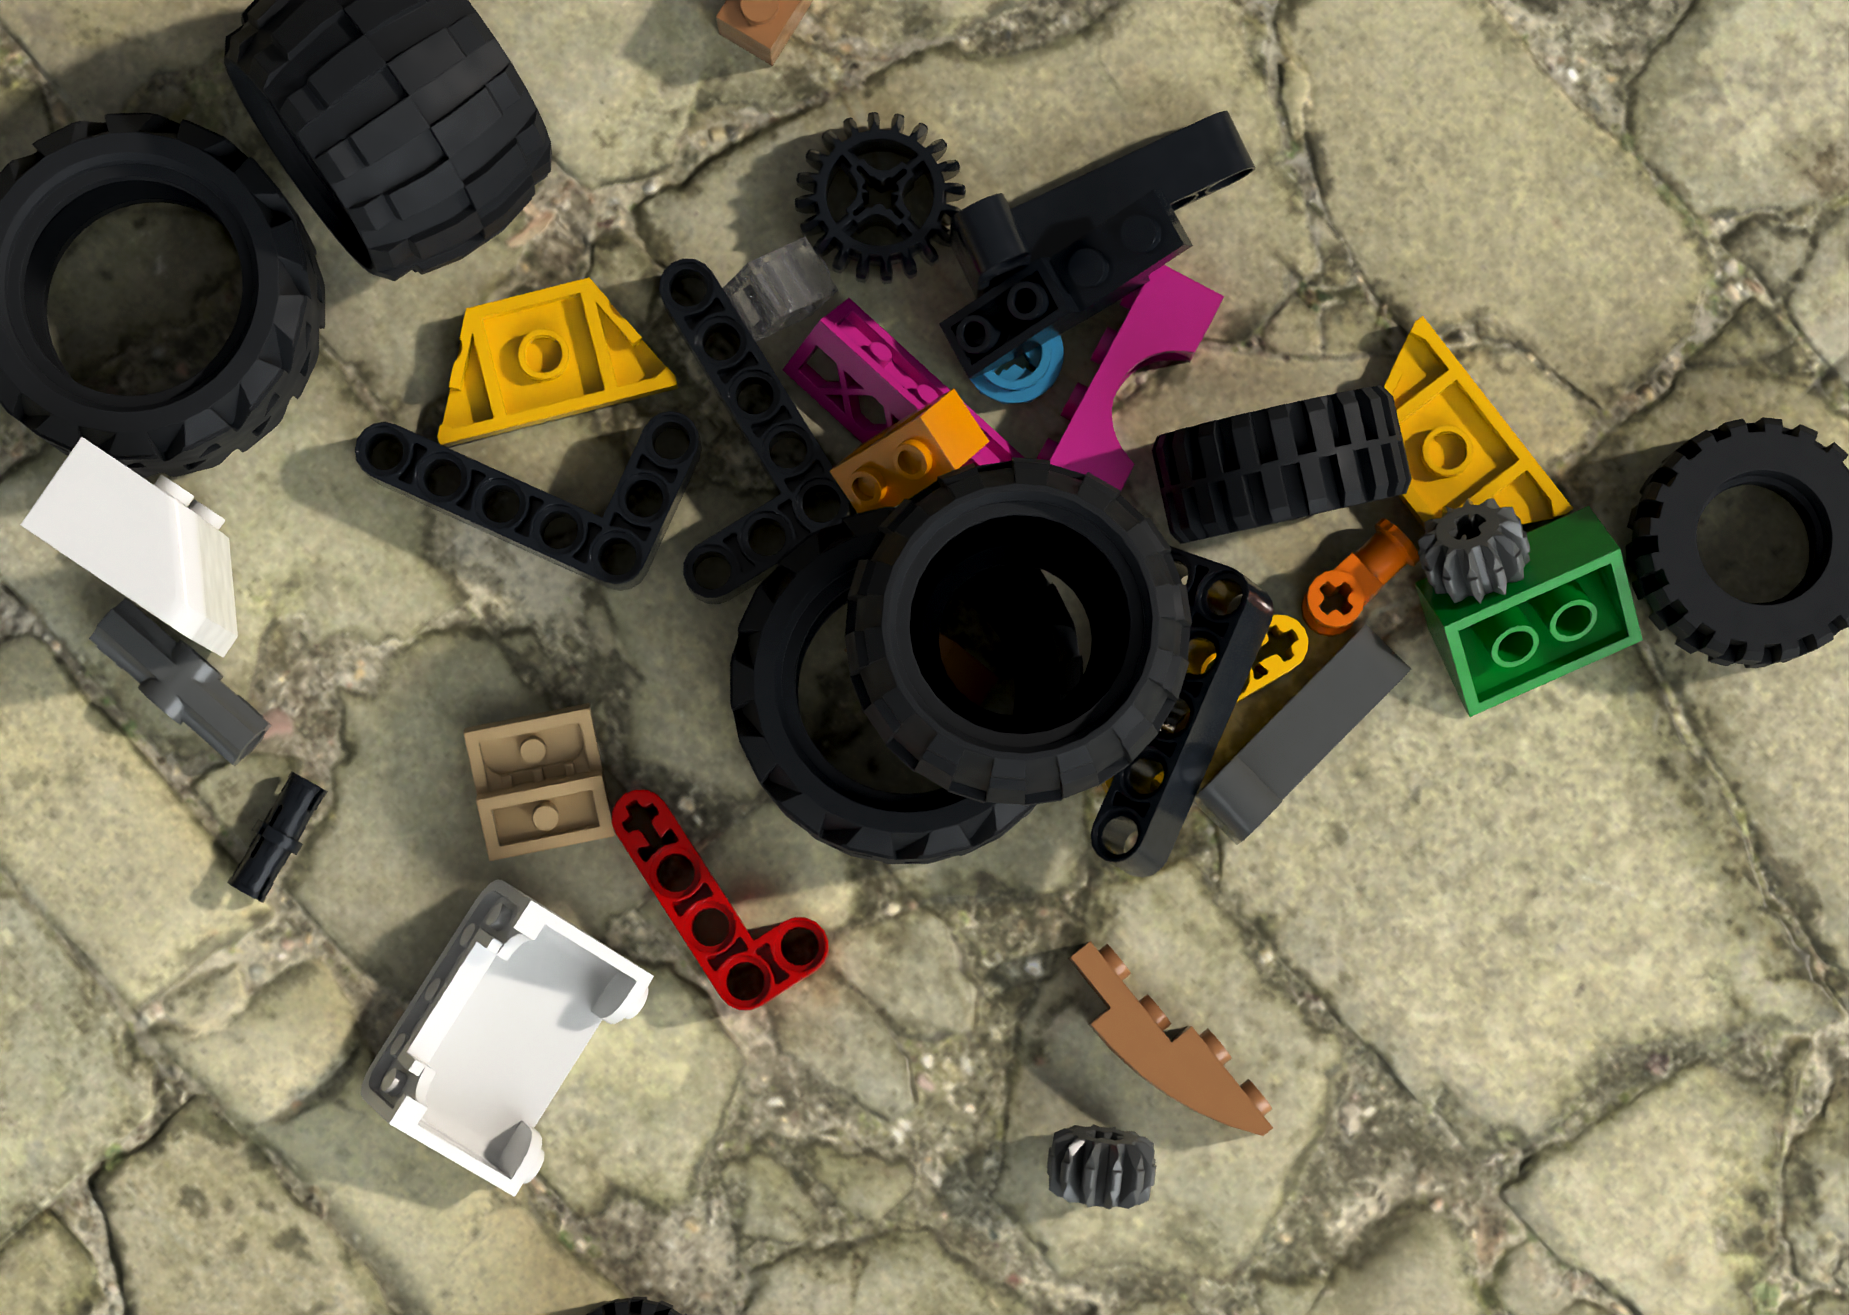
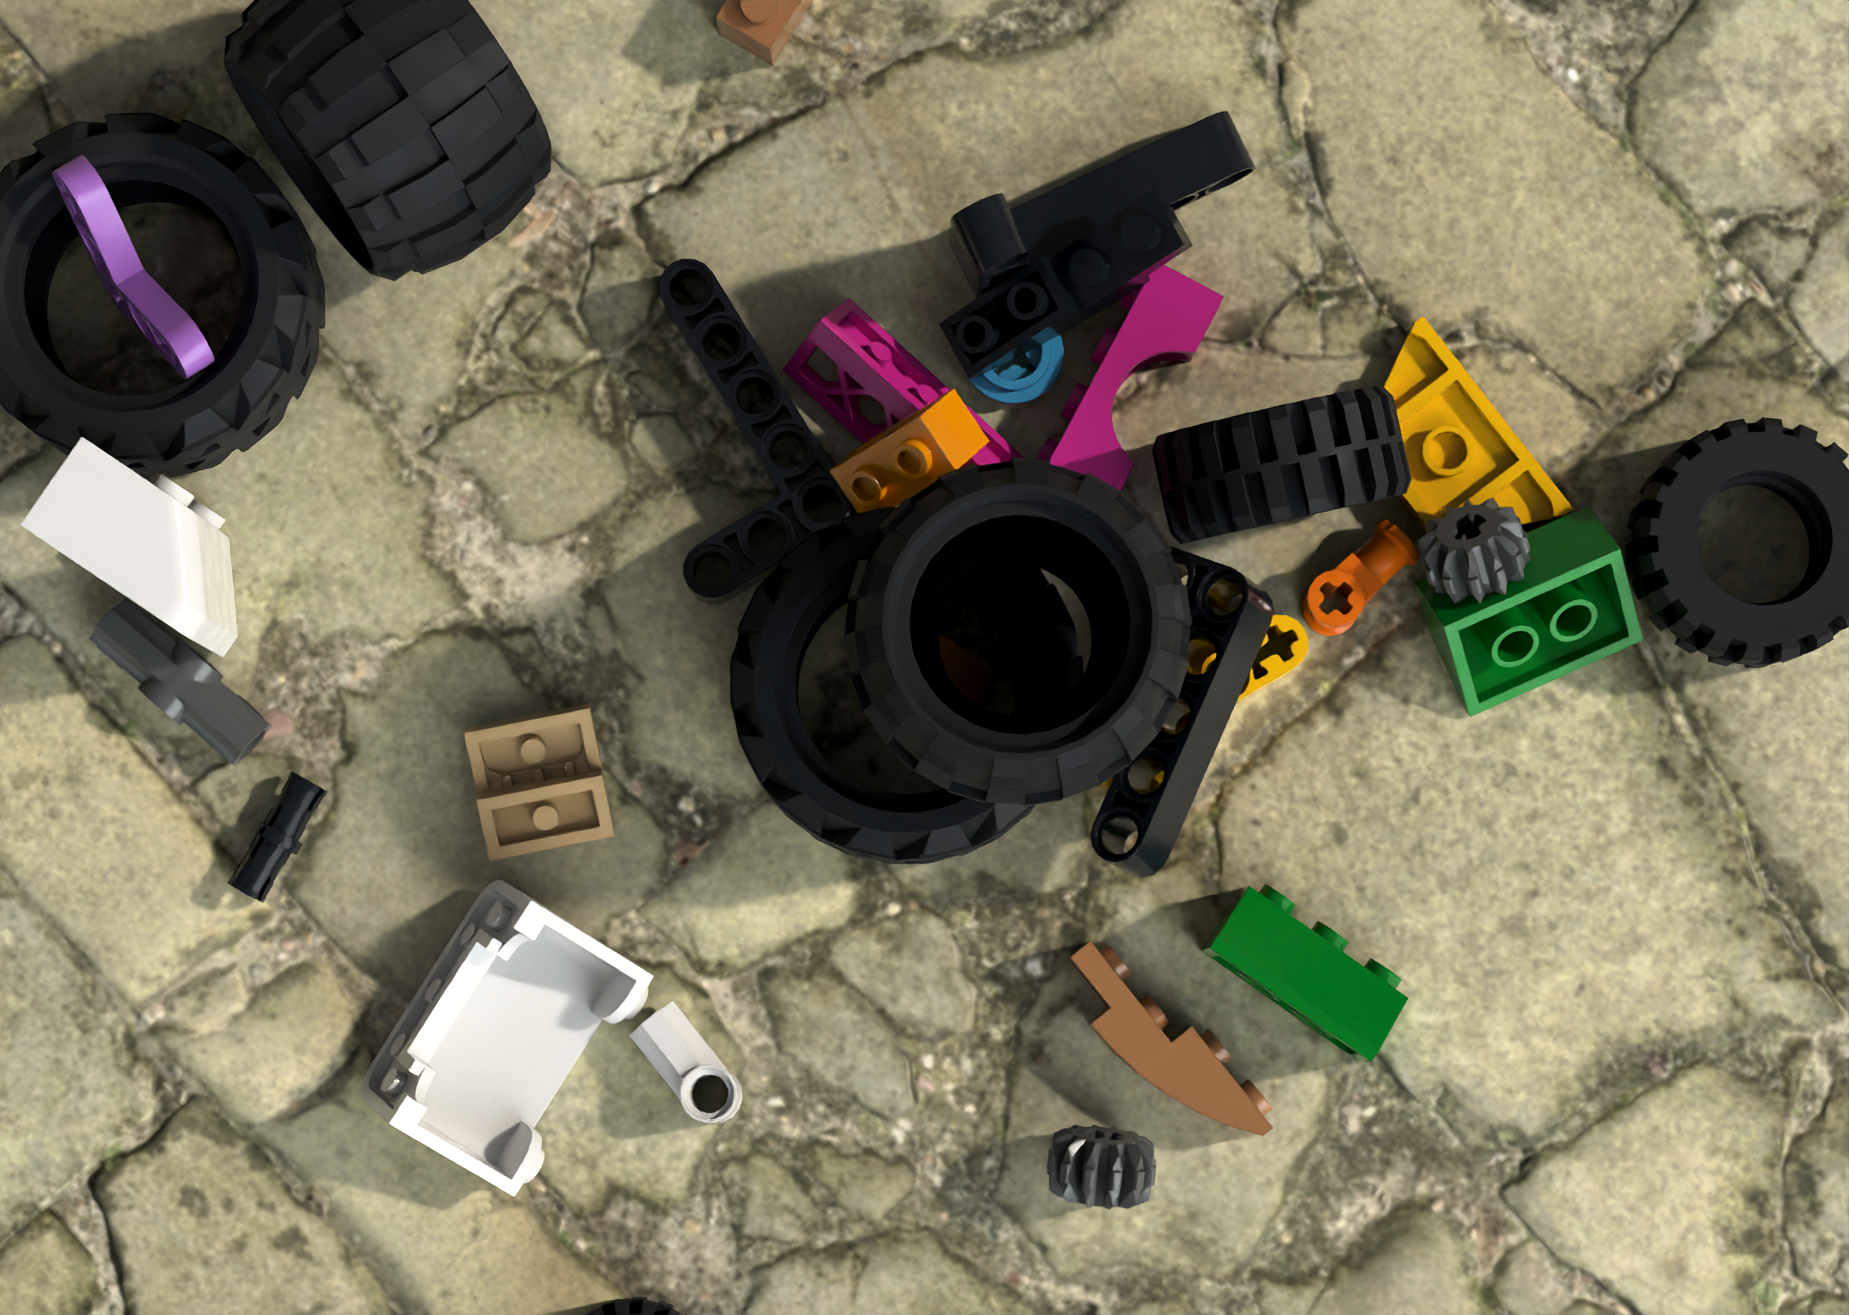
(122, 274): none -> medium lavender beam
(538, 507): black beam -> none
(545, 361): yellow wing -> none
(684, 1060): none -> white piece
(706, 894): red beam -> none
(780, 288): clear brick -> none
(857, 219): black gear -> none
(1301, 734): dark grey beam -> none
(1307, 972): none -> green slope

